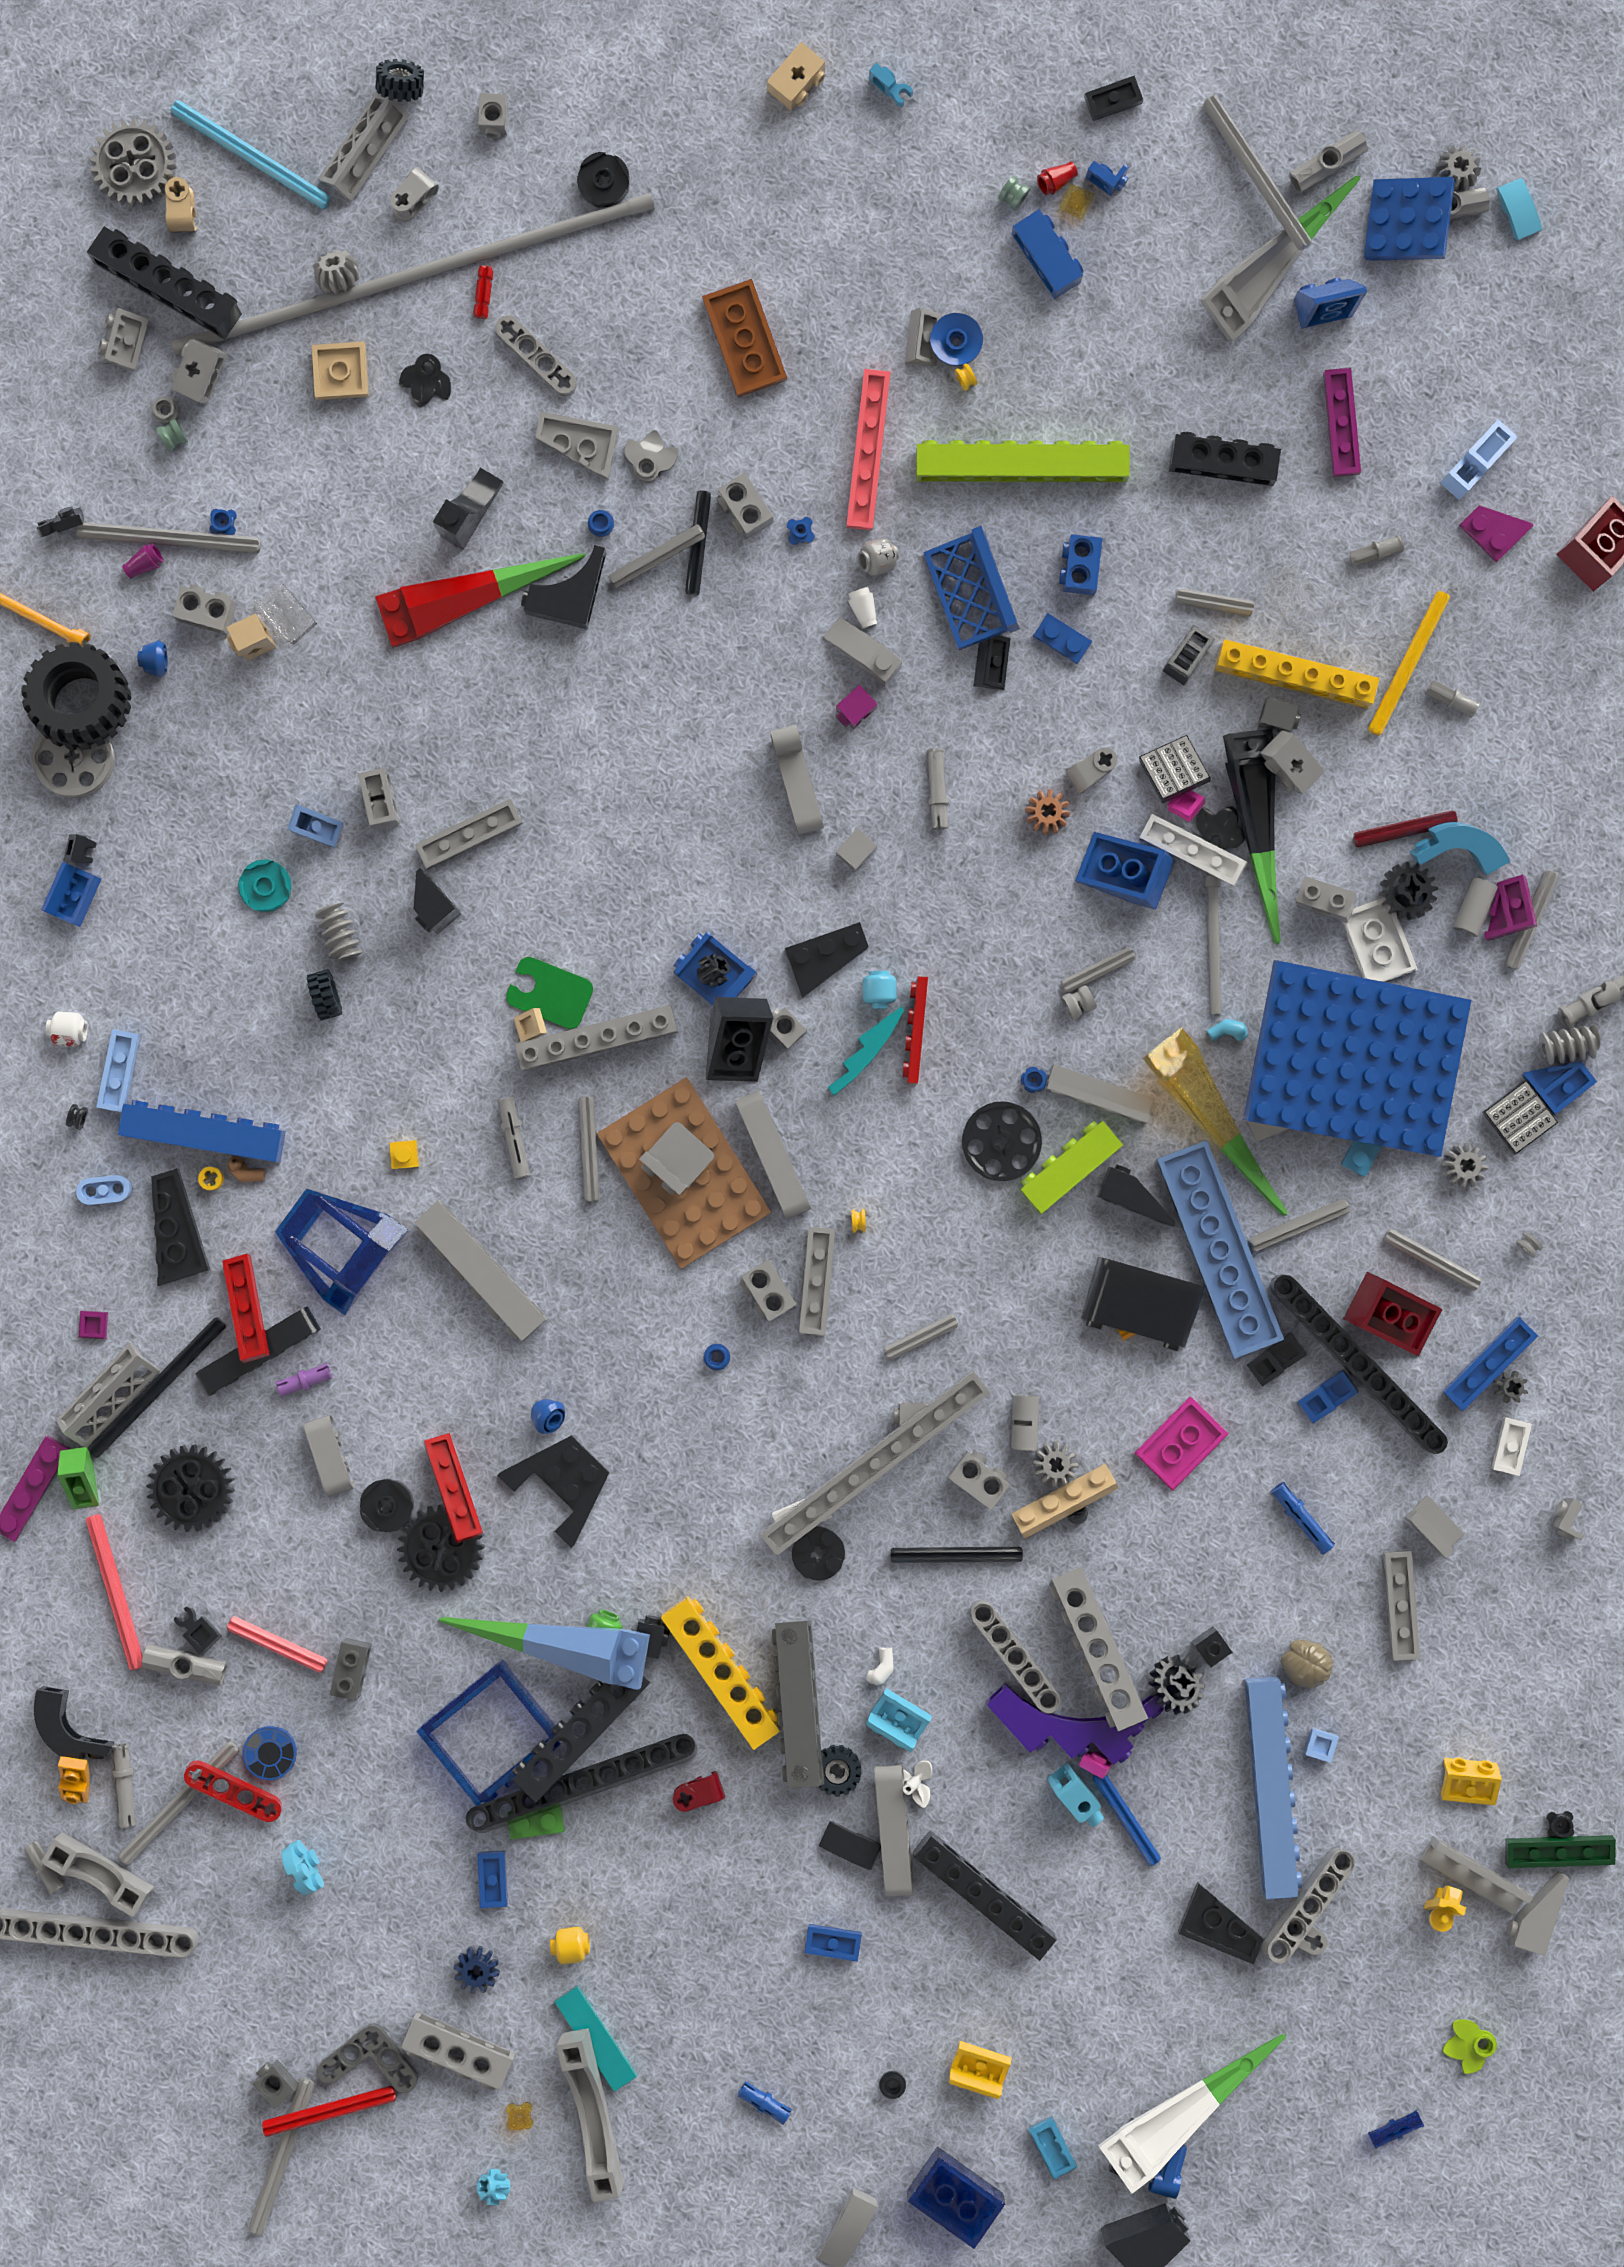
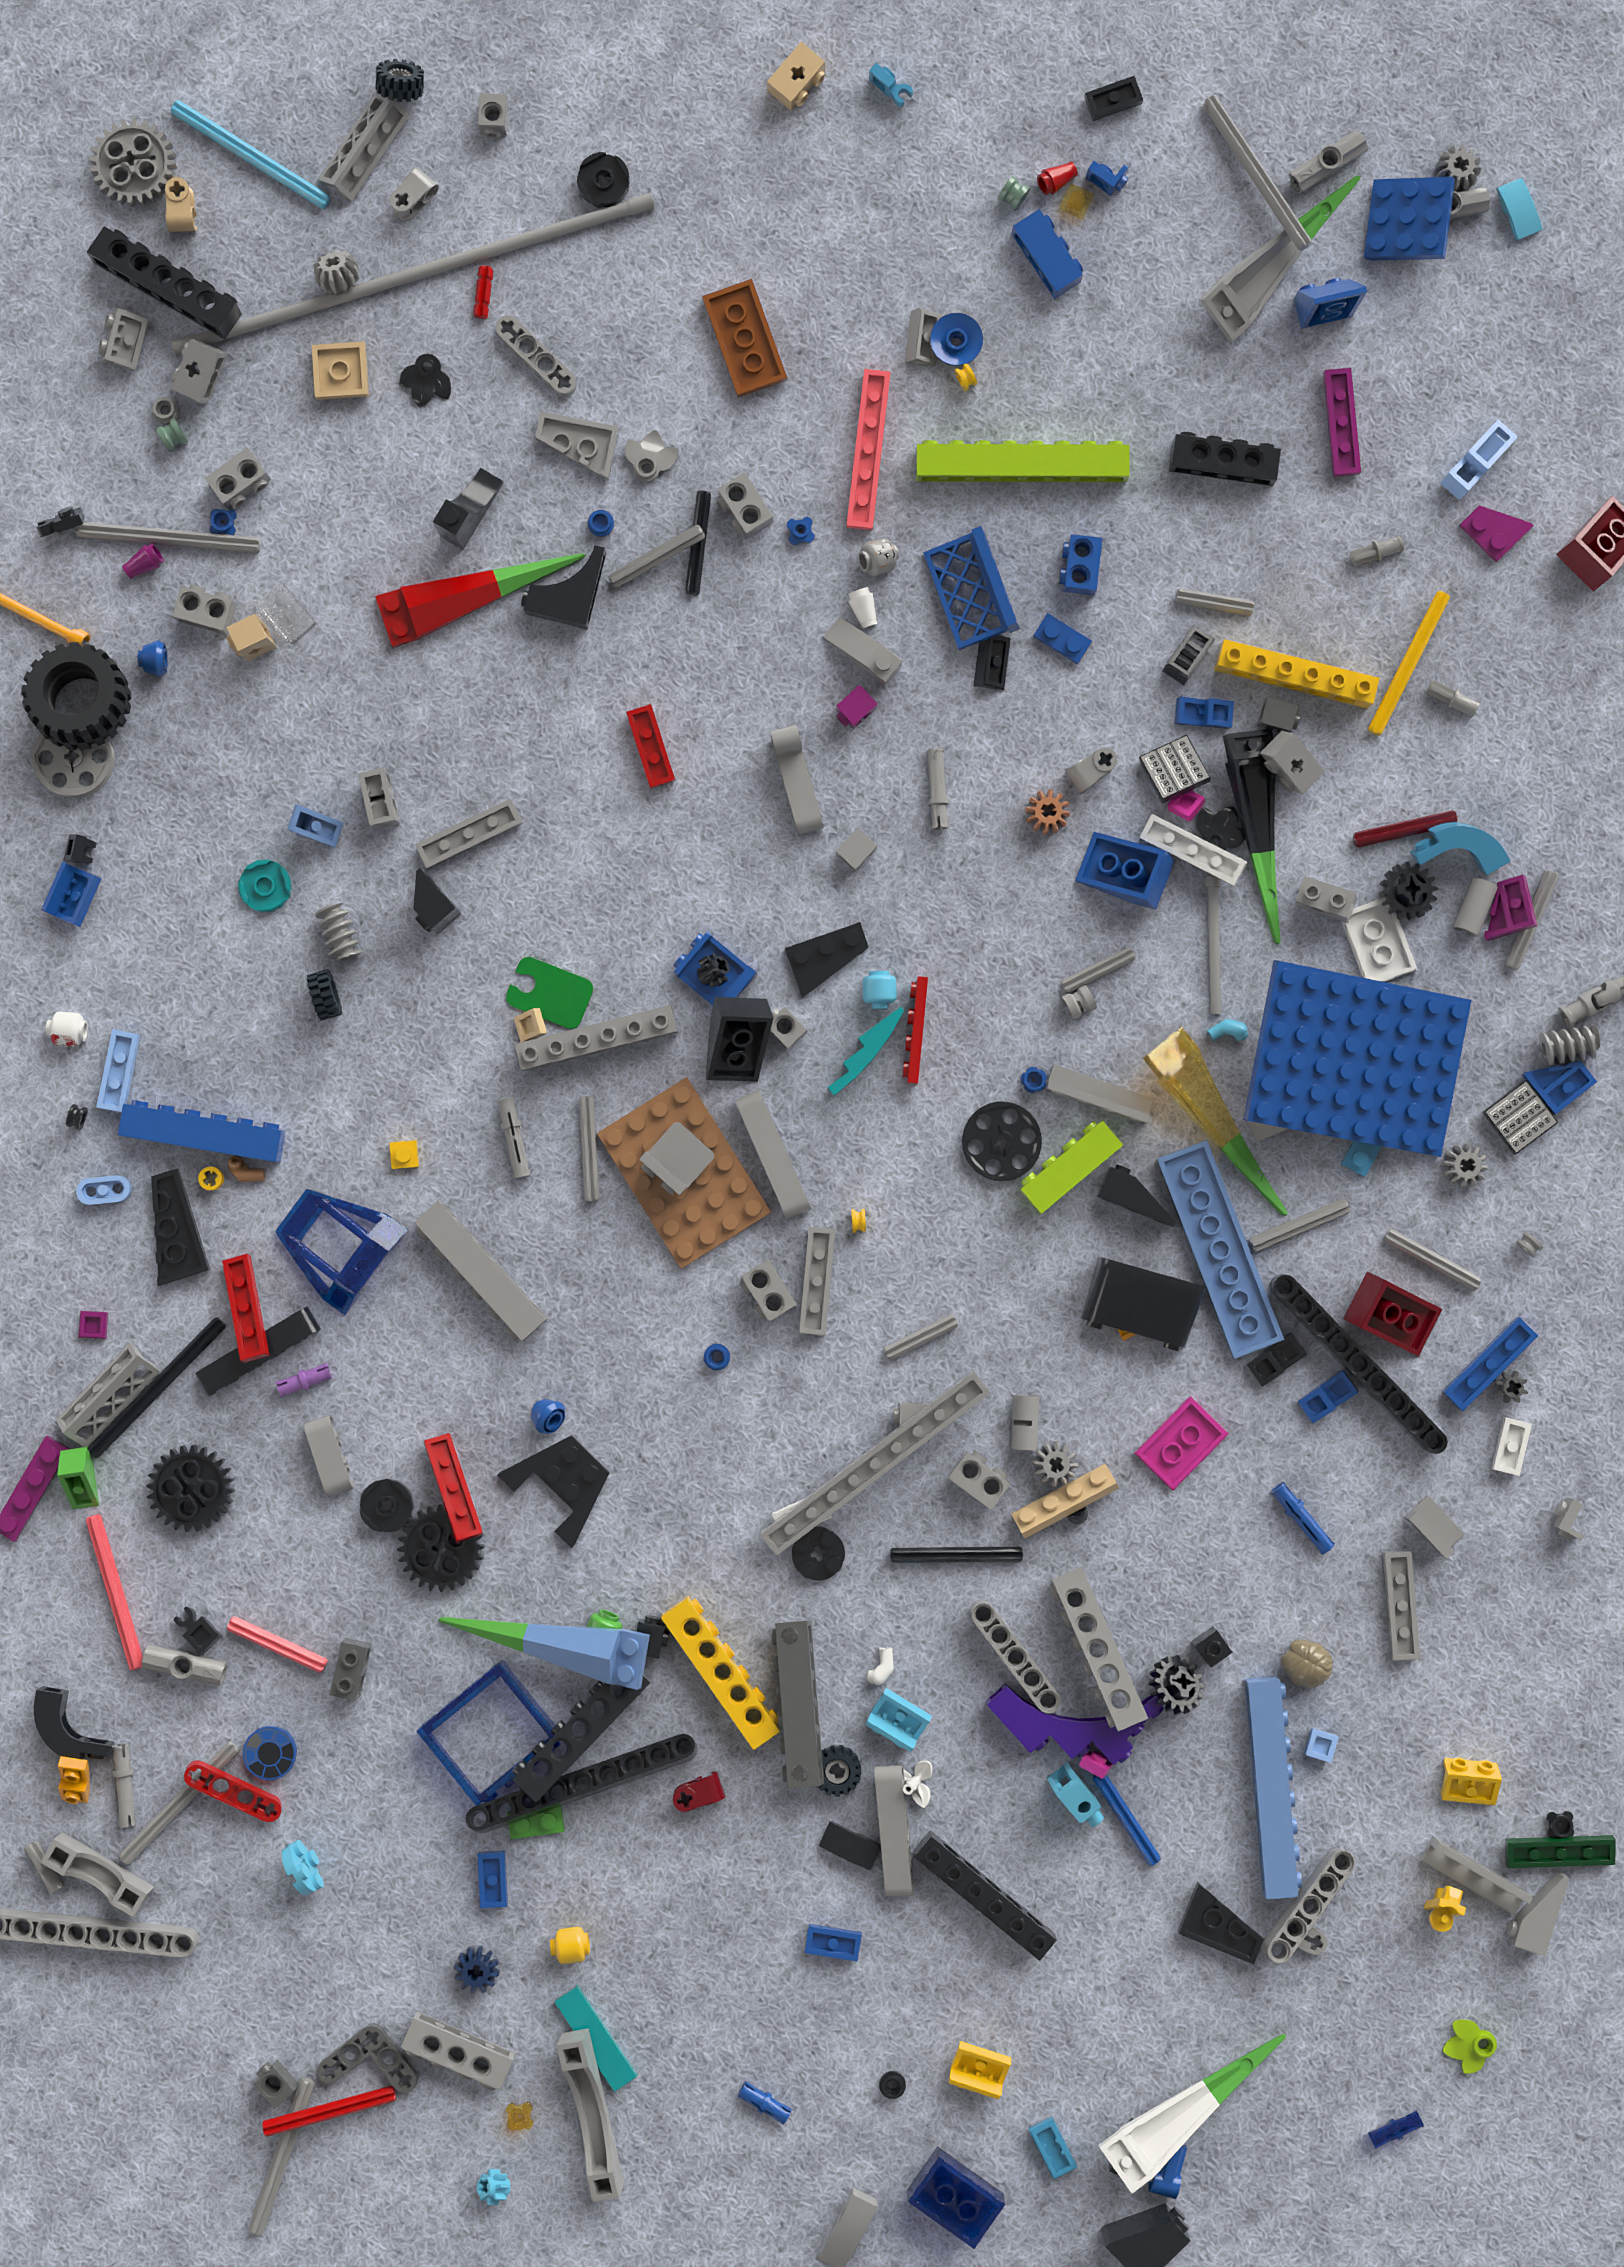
(233, 473): none -> light grey brick
(650, 746): none -> red plate
(1204, 713): none -> blue slope

